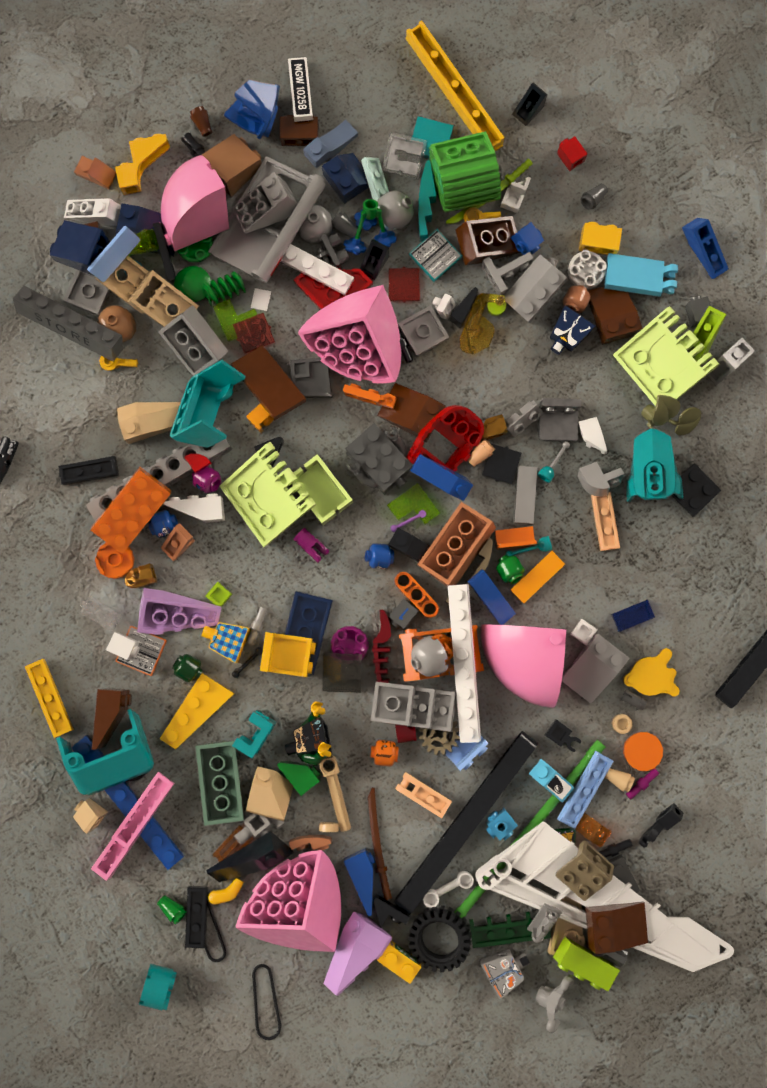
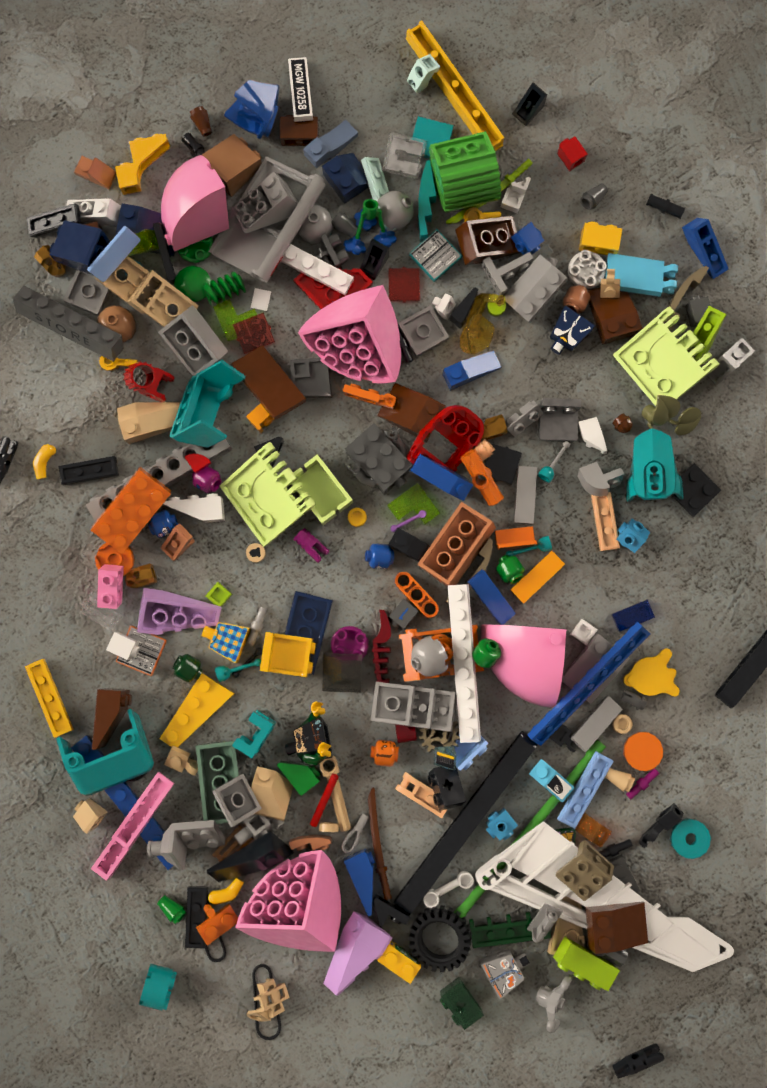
(41, 459): none -> yellow arm
(51, 220): none -> tile
(52, 267): none -> pearl gold rock
(110, 586): none -> bright pink brick
(153, 378): none -> red piece
(179, 759): none -> tan plate
(183, 836): none -> light grey plate
(217, 923): none -> orange plate
(224, 672): none -> teal hinge
(236, 800): none -> light grey slope
(255, 552): none -> tan tile
(267, 1009): none -> tan piece
(324, 800): none -> red bar
(357, 517): none -> yellow tile
(358, 828): none -> light grey piece
(422, 73): none -> light aqua leg
(442, 797): none -> black brick
(445, 757): none -> slope
(470, 369): none -> slope
(471, 1010): none -> clear green brick
(486, 653): none -> green head
(487, 487): none -> orange piece
(588, 684): none -> blue plate
(596, 723): none -> light grey tile
(610, 287): none -> tan plate
(622, 423): none -> reddish brown plate
(632, 535): none -> dark azure brick
(638, 1061): none -> black hinge
(665, 206): none -> black pin
(692, 281): none -> dark tan slope
(698, 847): none -> teal tile

